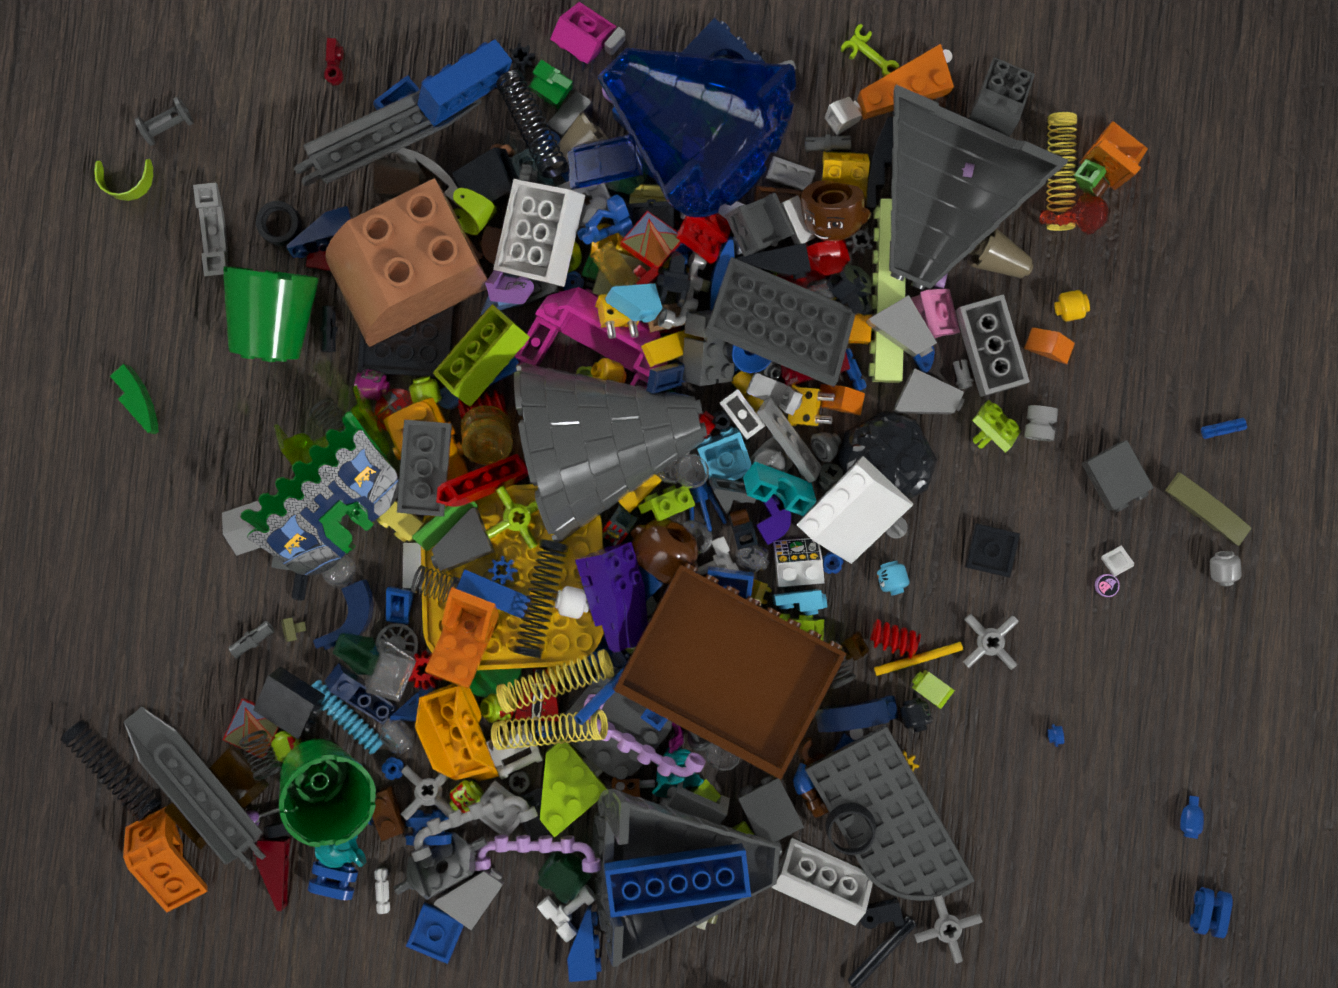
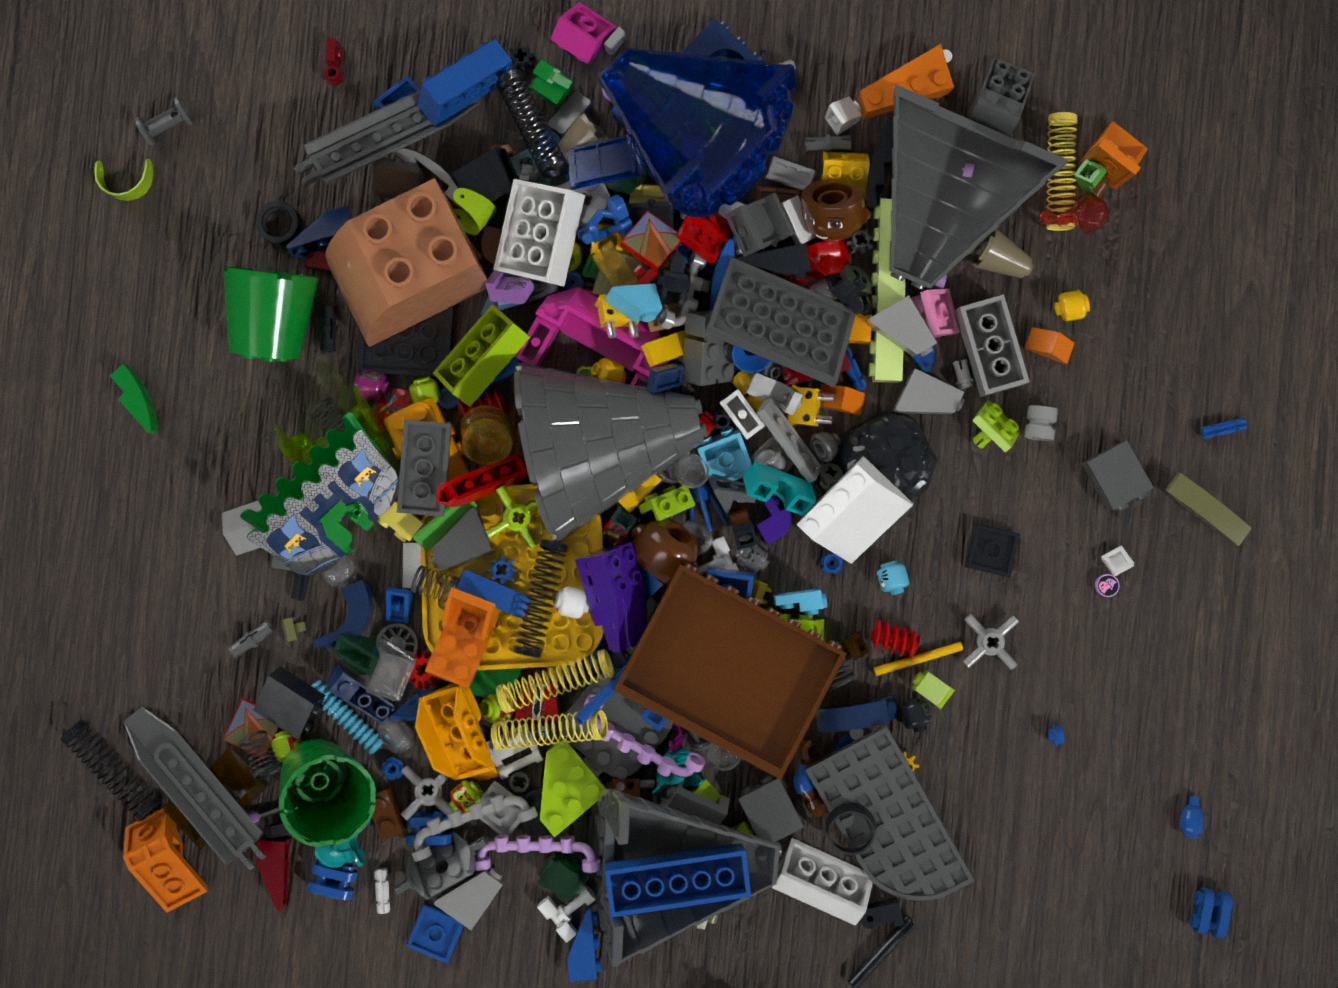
(212, 228): light grey slope -> none
(798, 562): white slope -> none
(857, 43): lime bar -> none
(898, 529): light grey tile -> none
(955, 929): light grey bar -> none
(1225, 568): light grey head -> none

